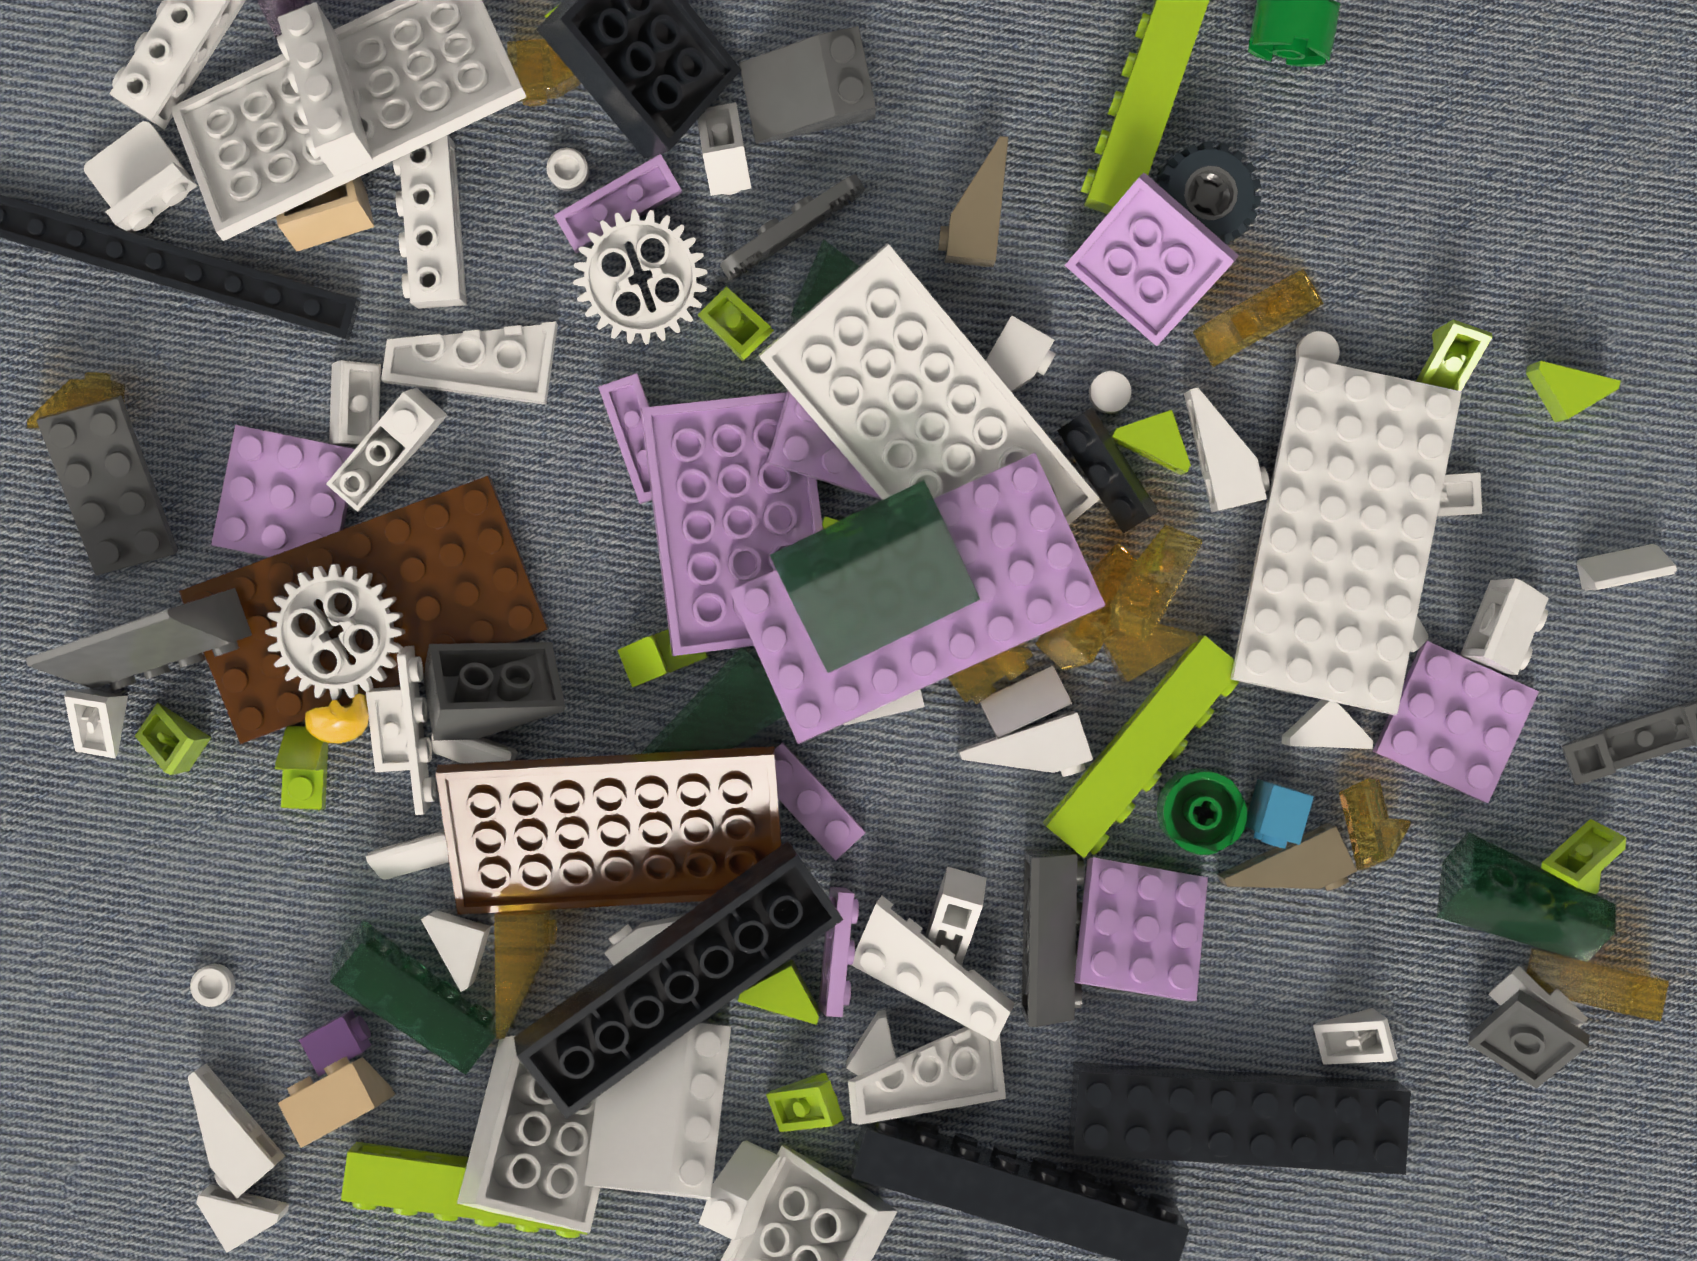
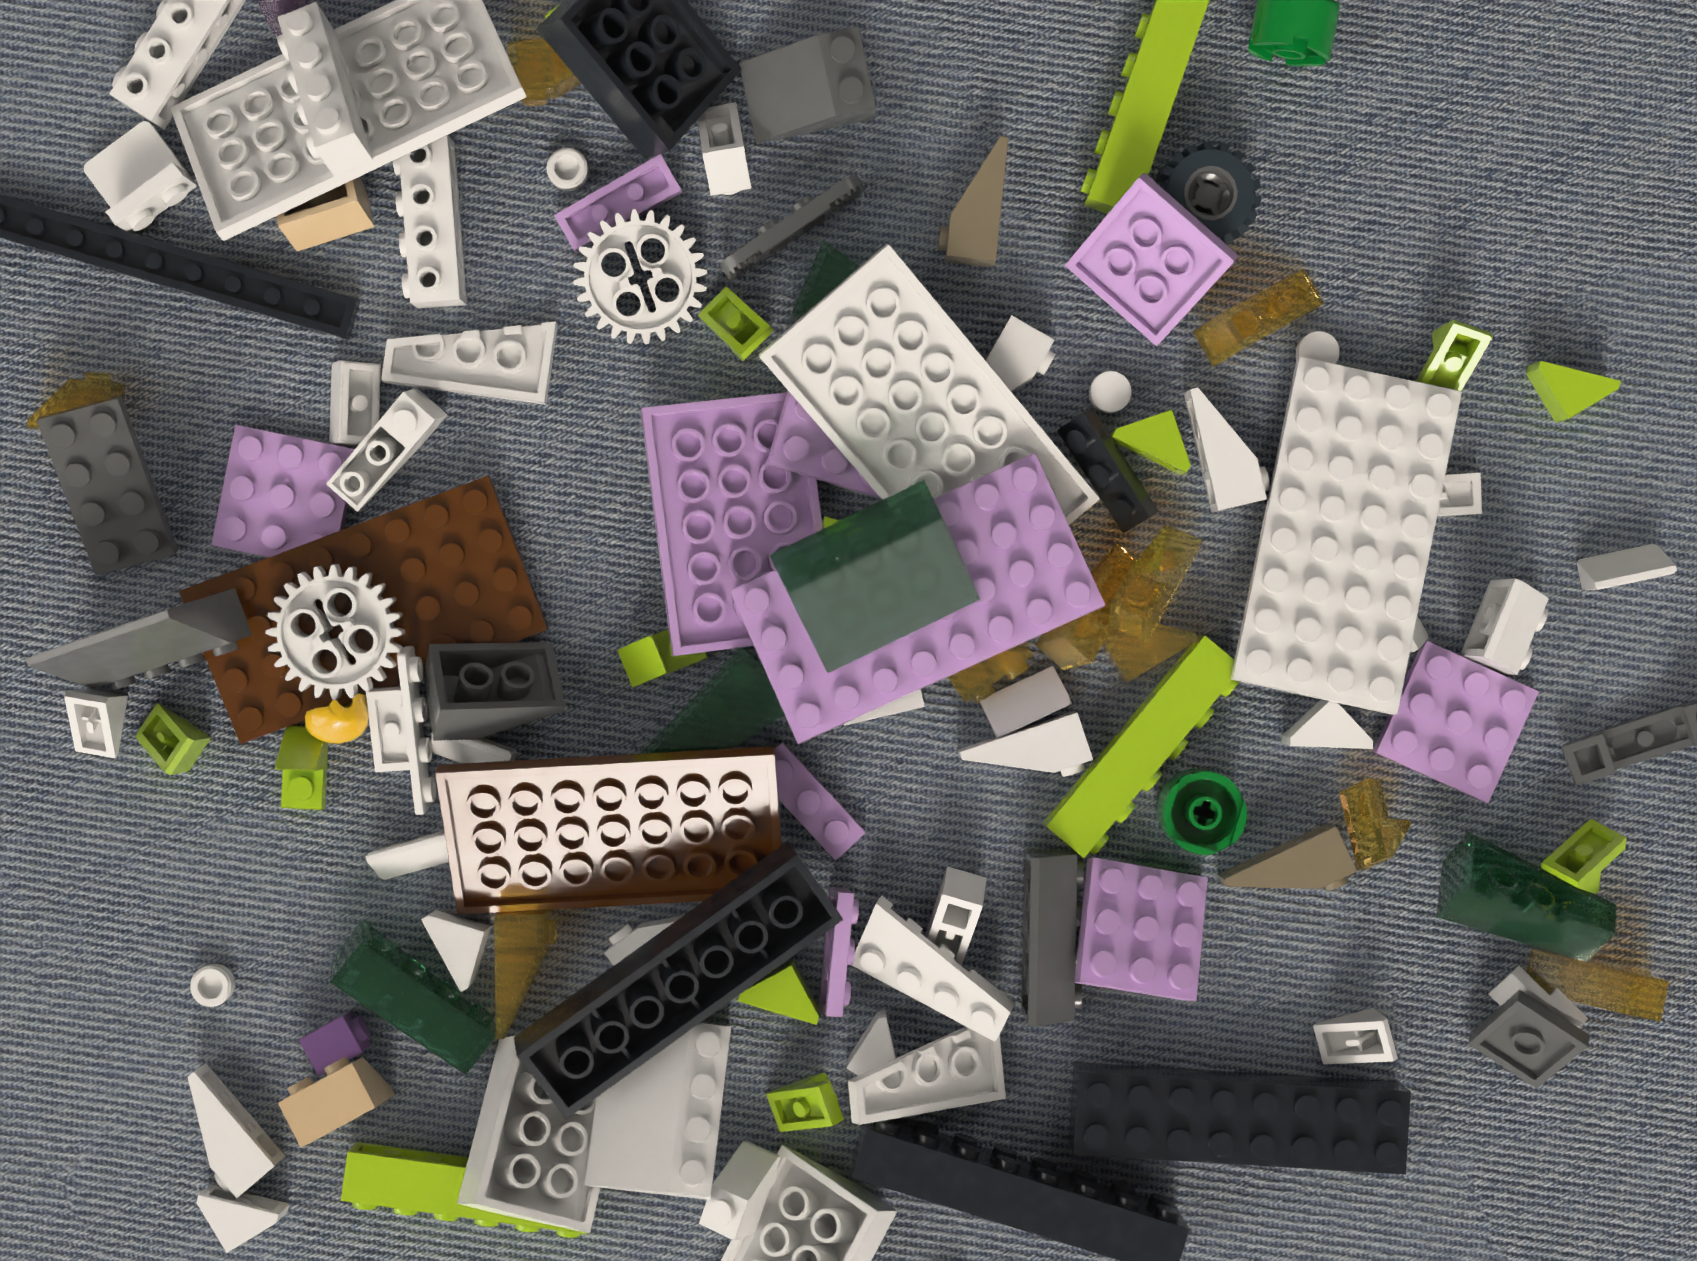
(623, 404): lavender plate -> none
(1278, 814): dark azure brick -> none

